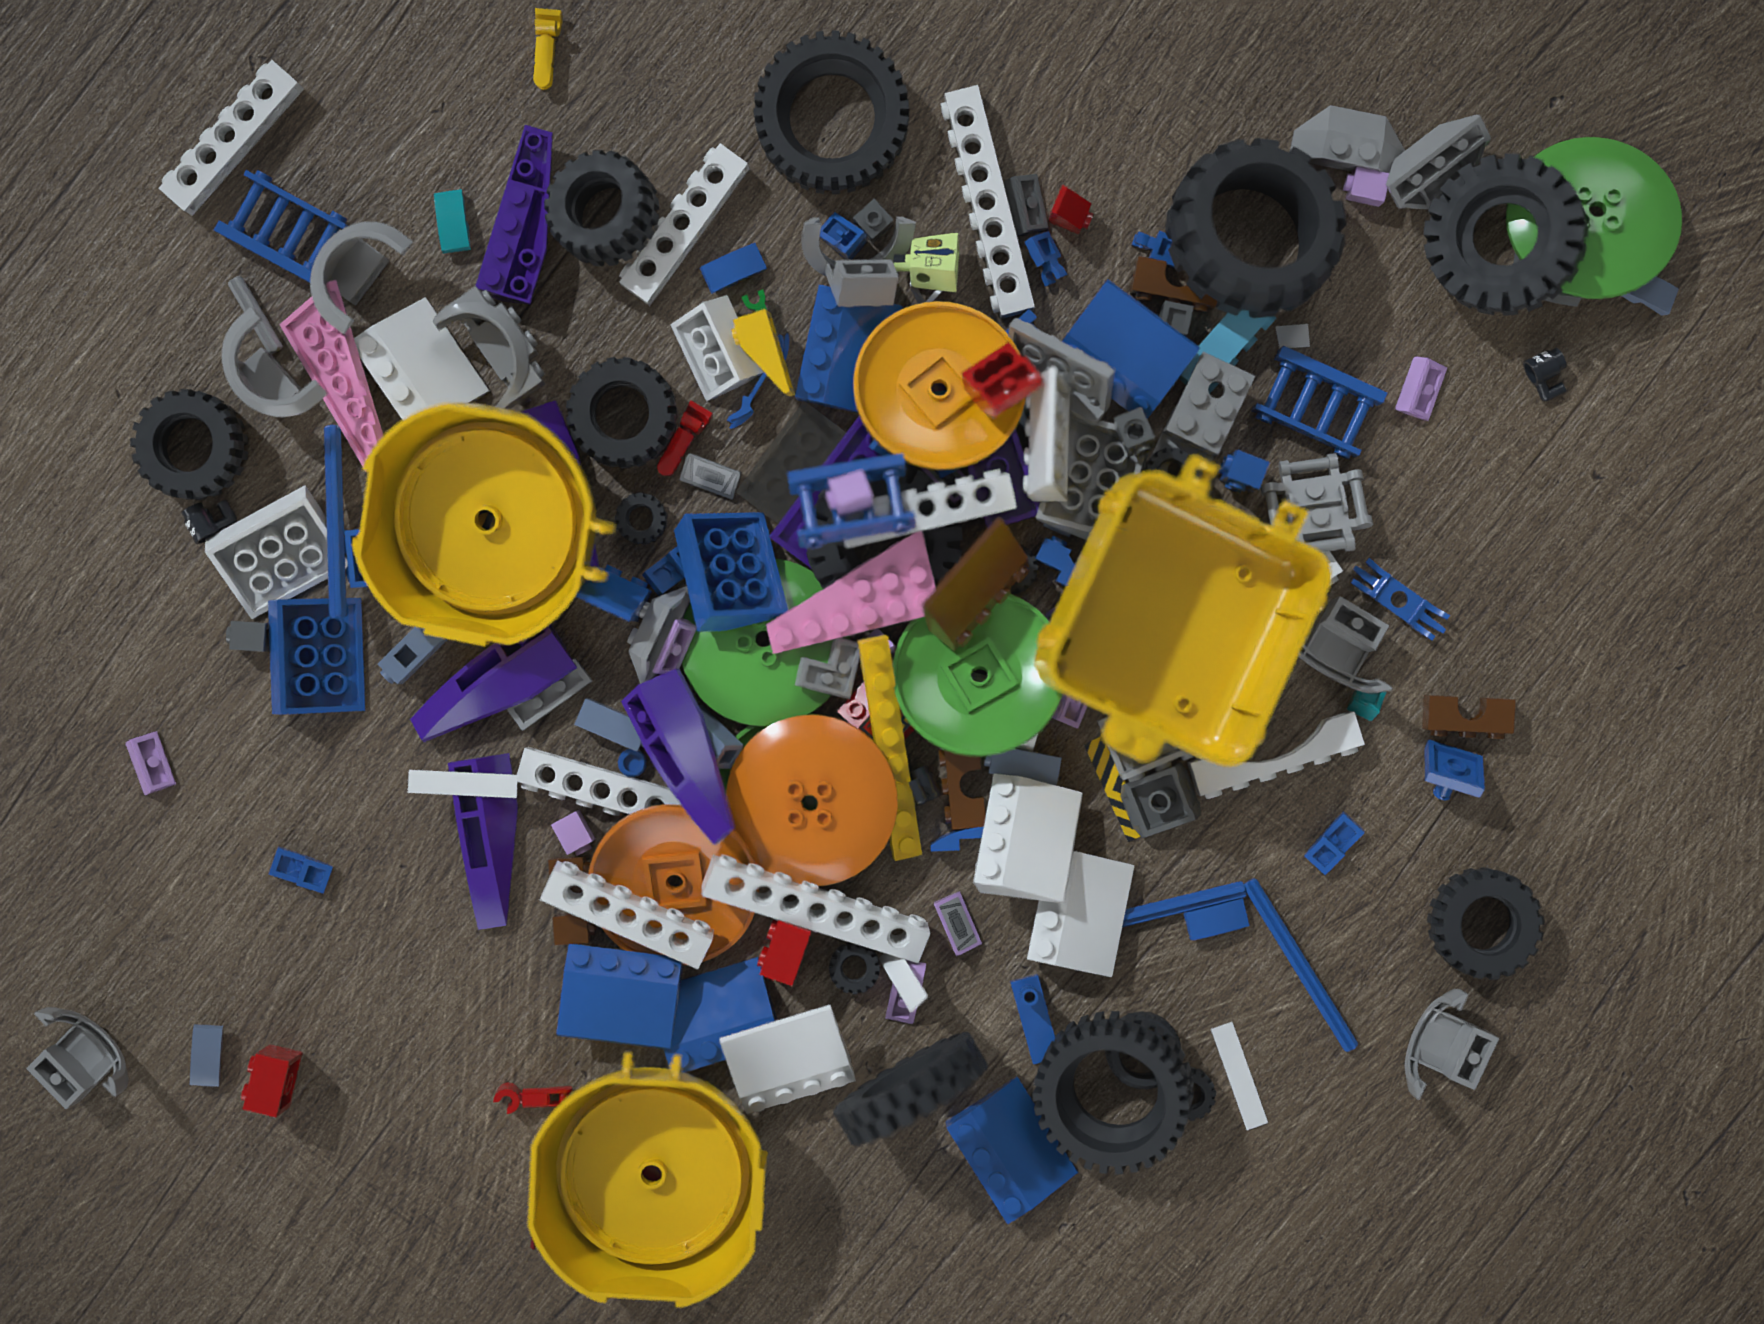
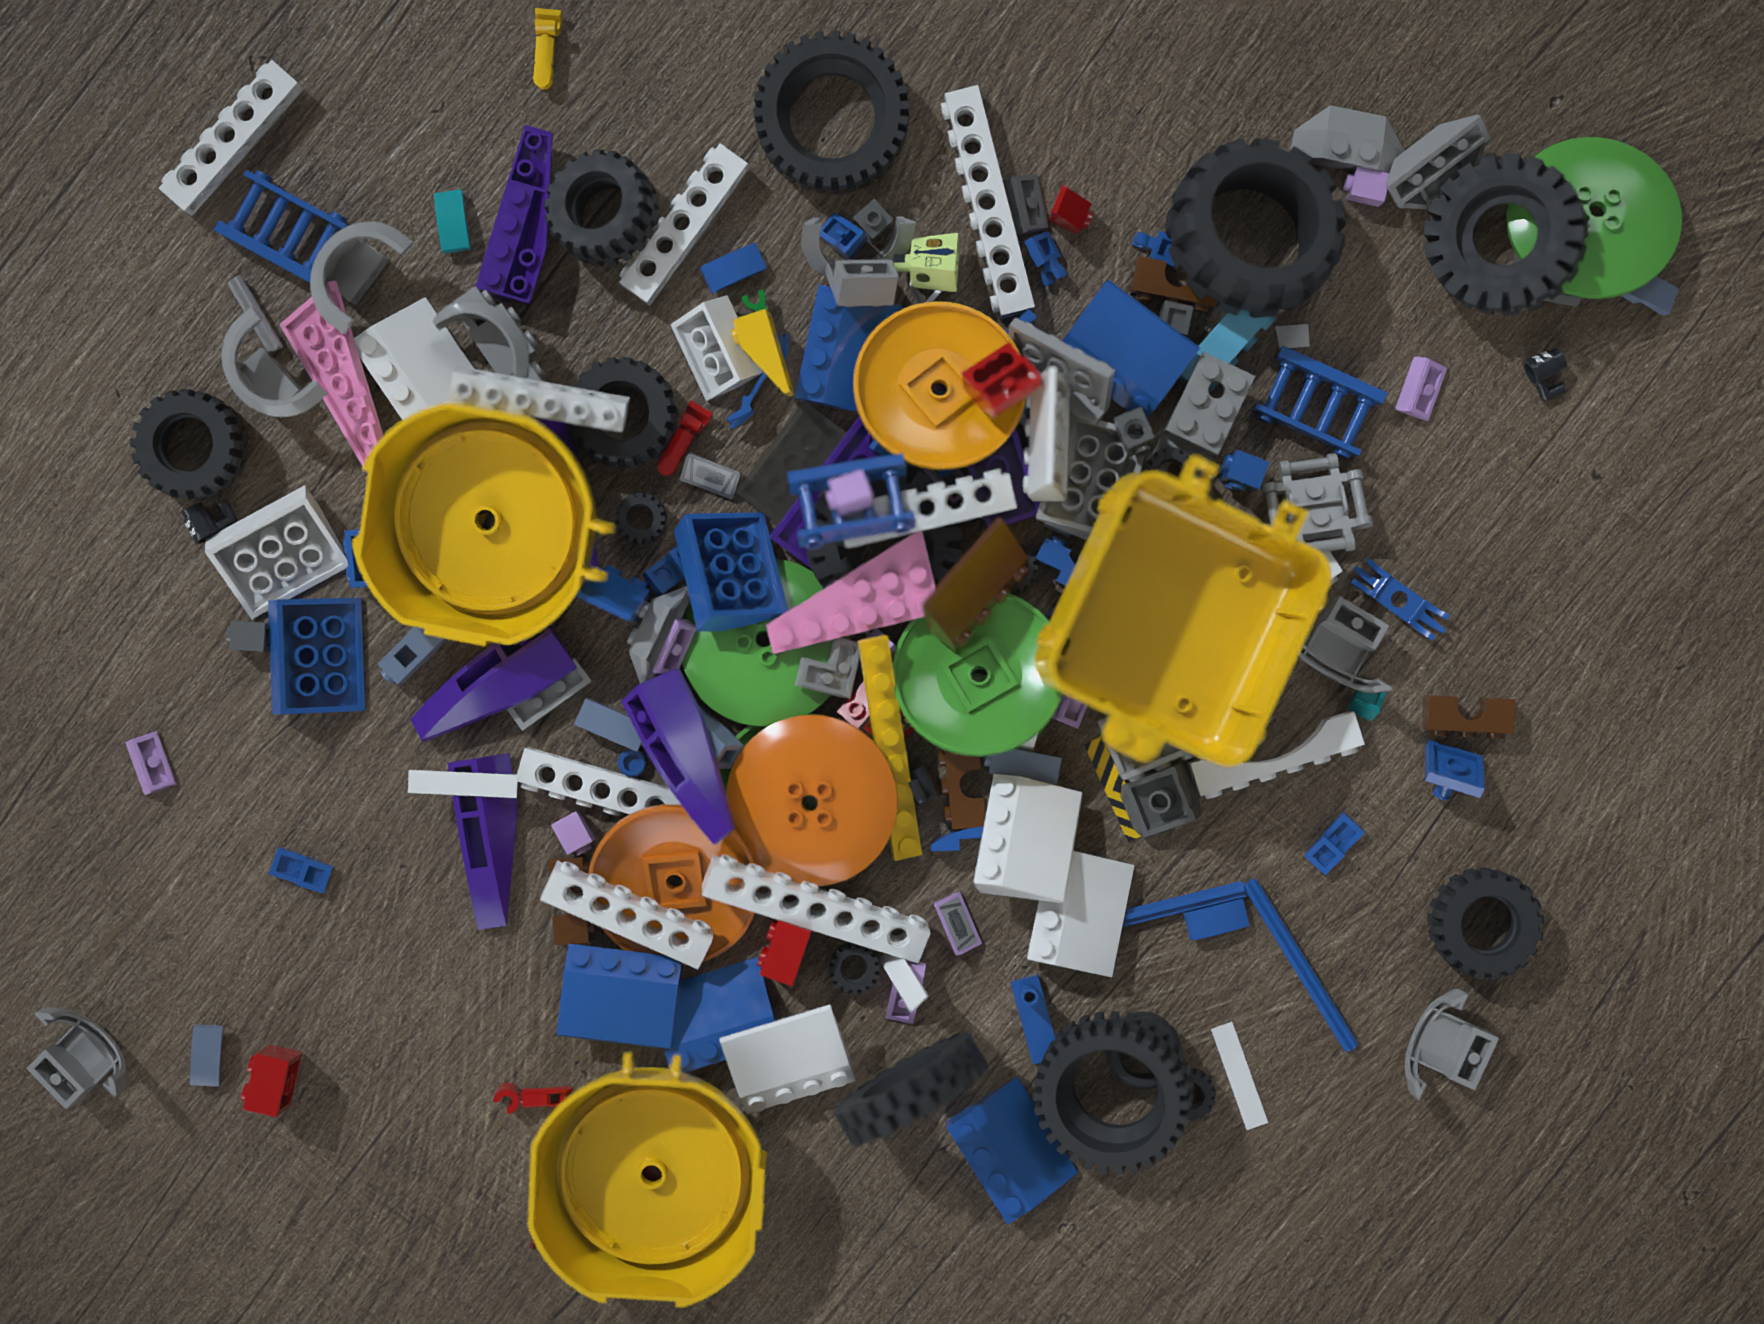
(335, 522): blue axle -> none
(538, 398): none -> white brick

